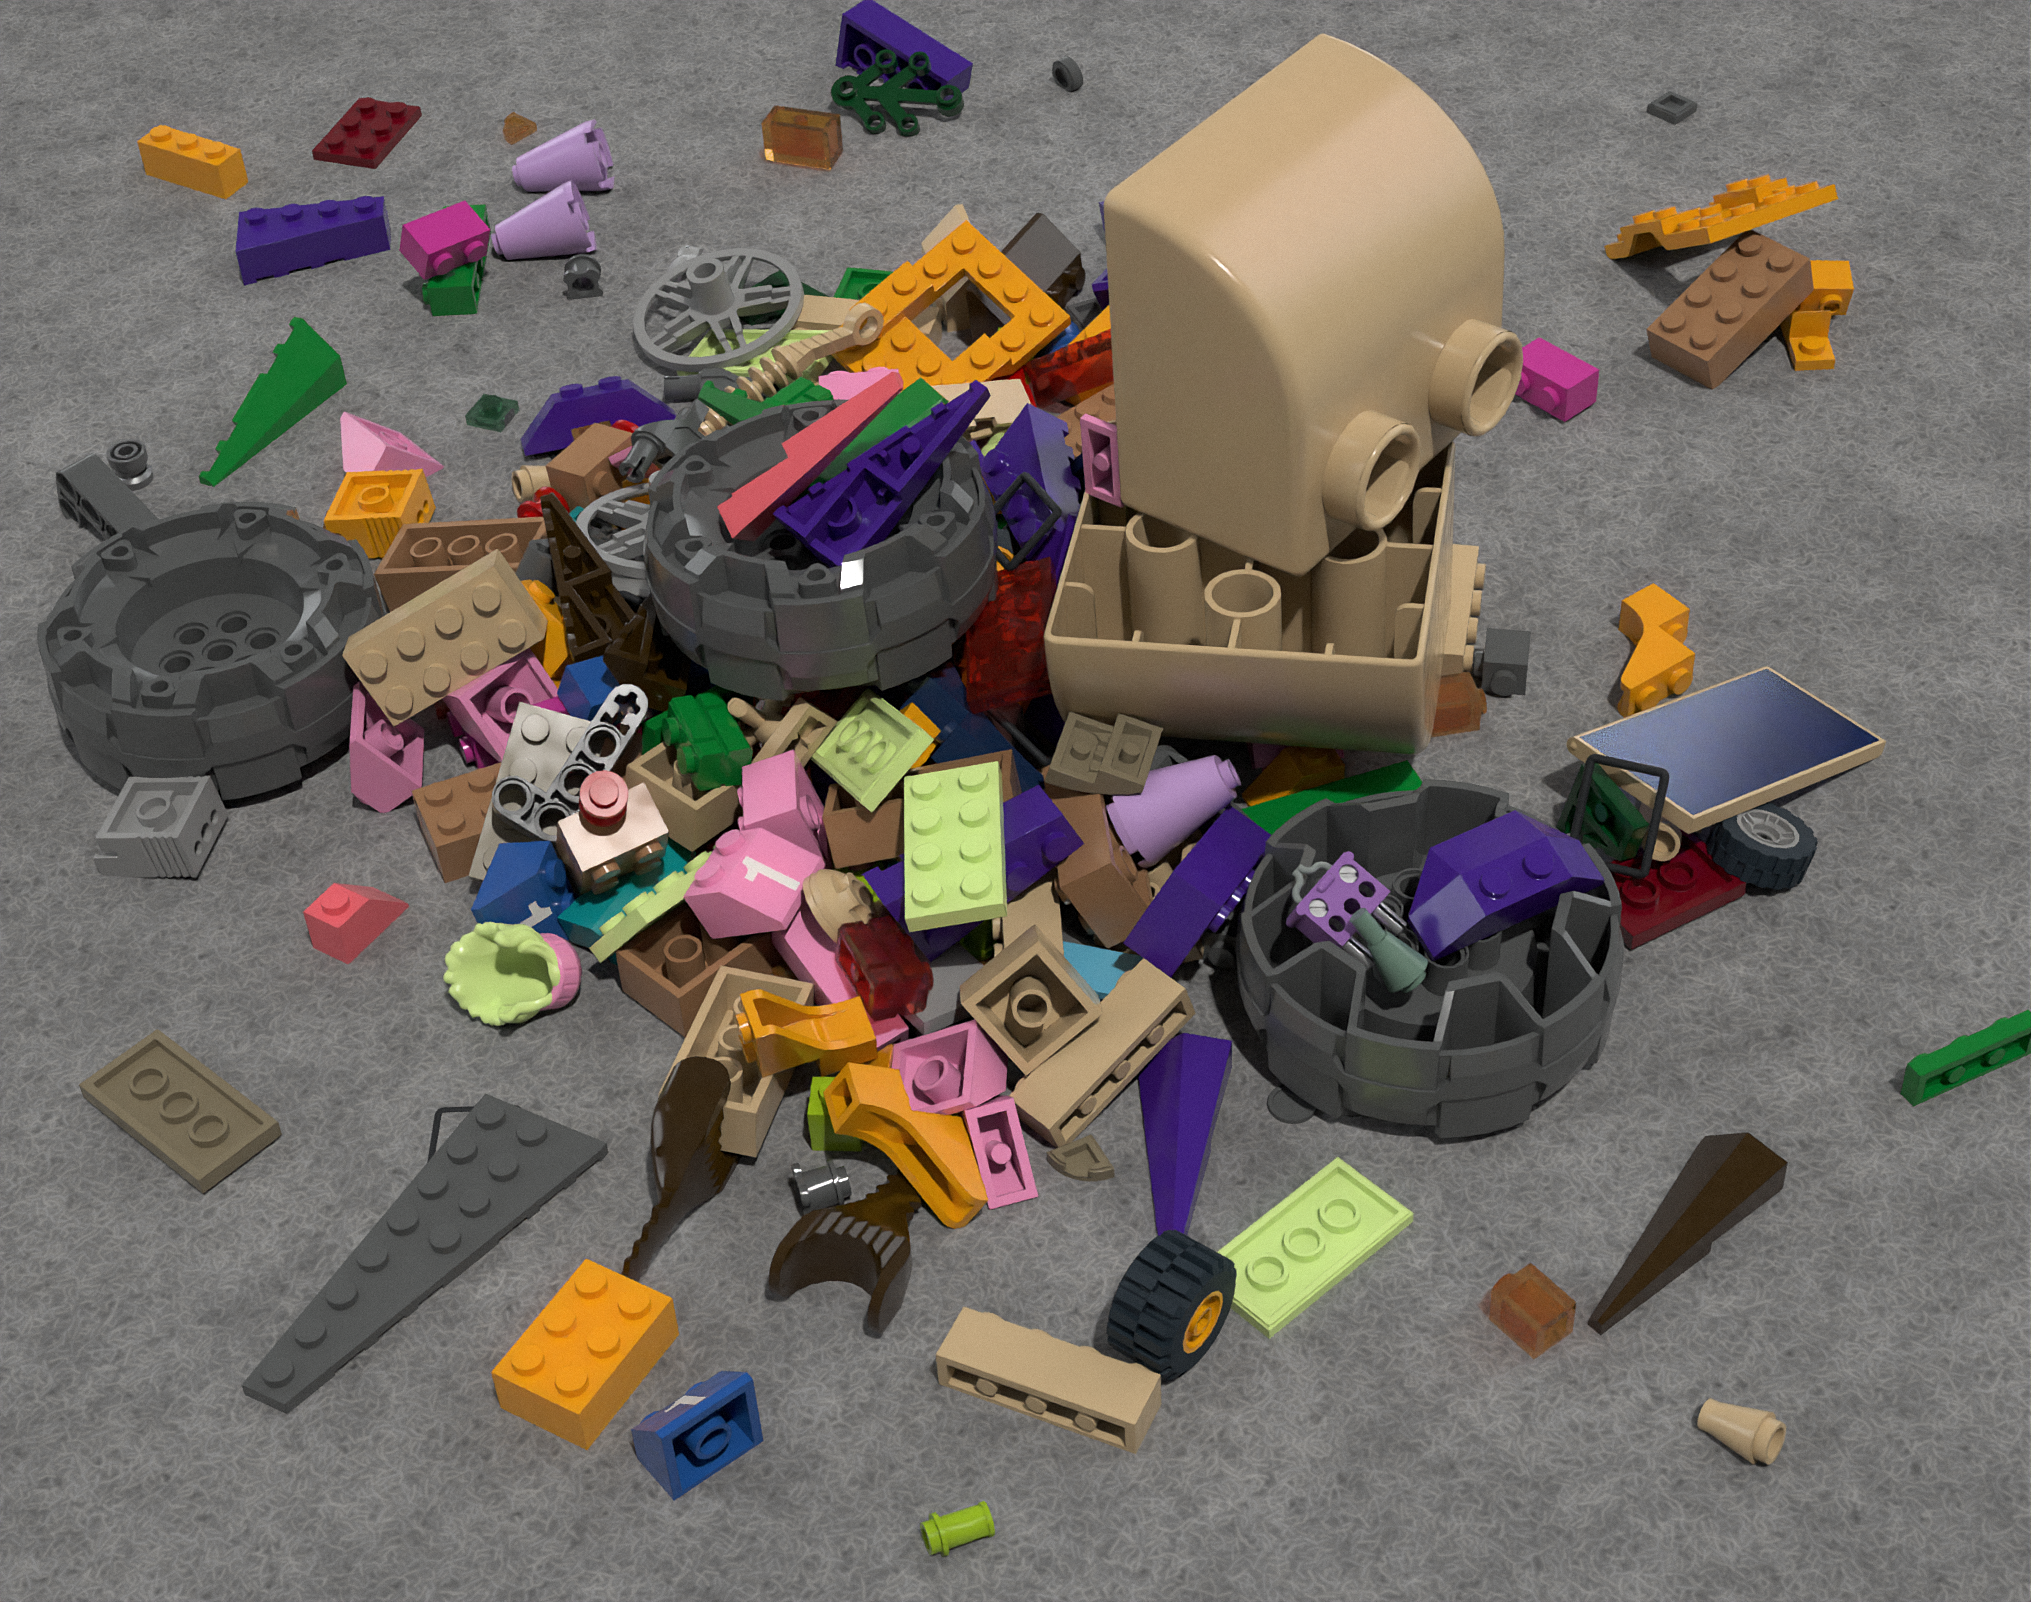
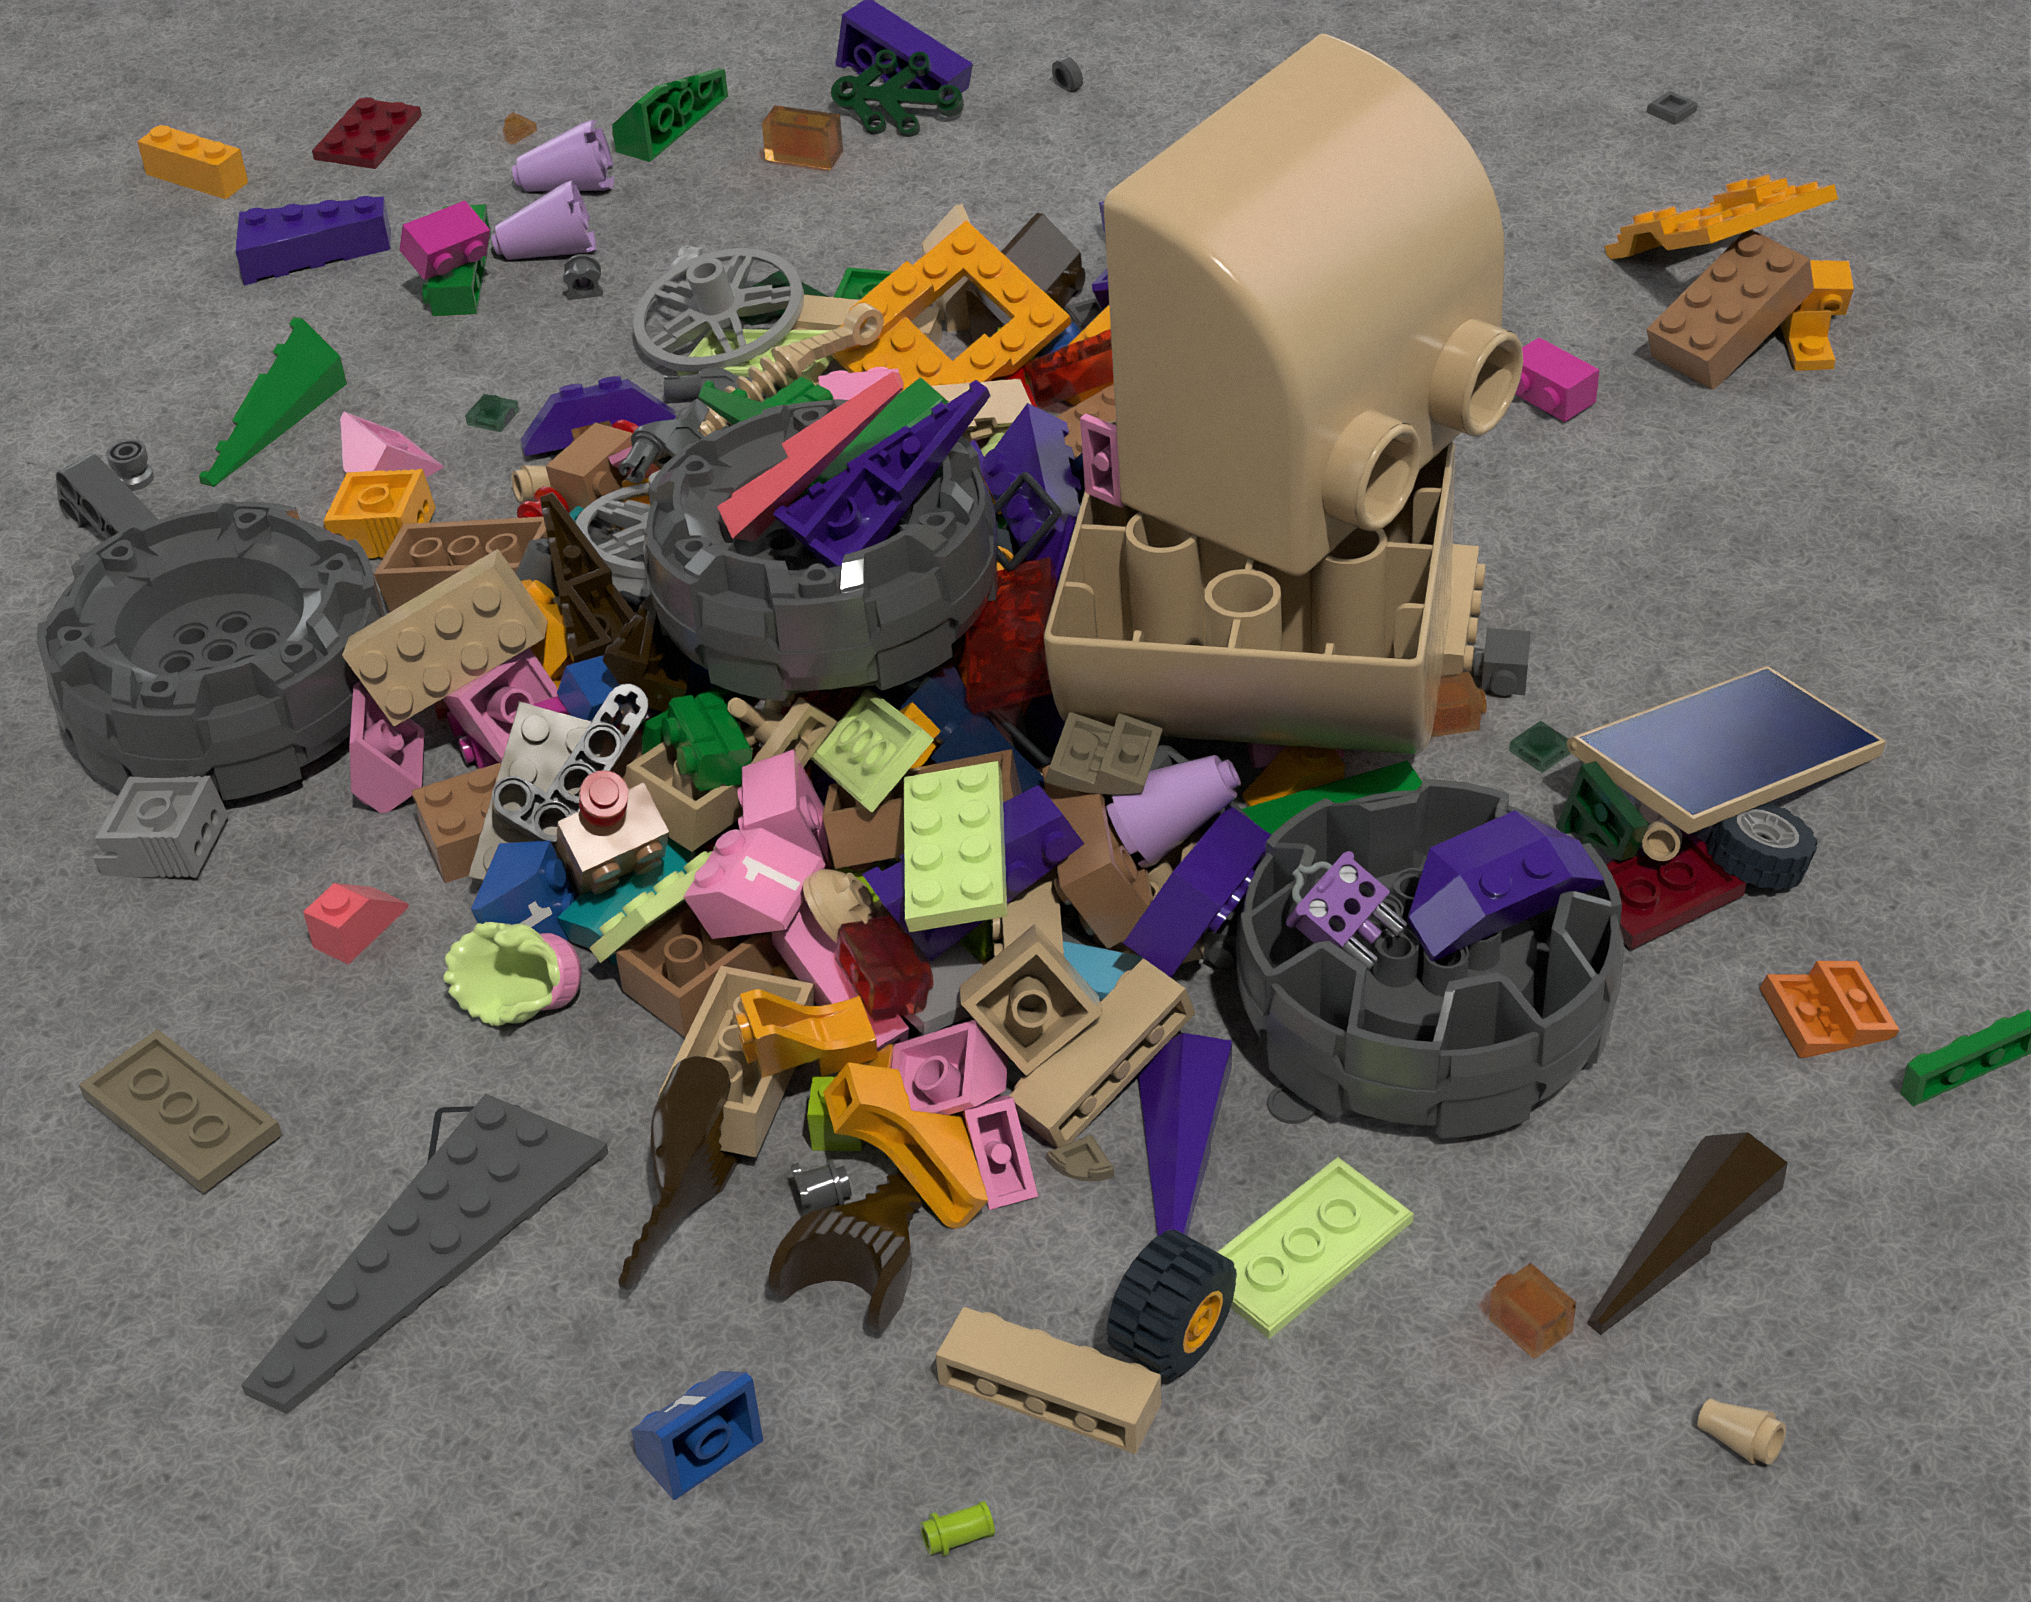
(585, 1353): light orange brick -> none
(668, 113): none -> green wedge
(1397, 962): sand green cone -> none
(1540, 746): none -> clear green plate
(1656, 814): black piece -> none
(1660, 661): light orange arch -> none
(1828, 1008): none -> orange slope

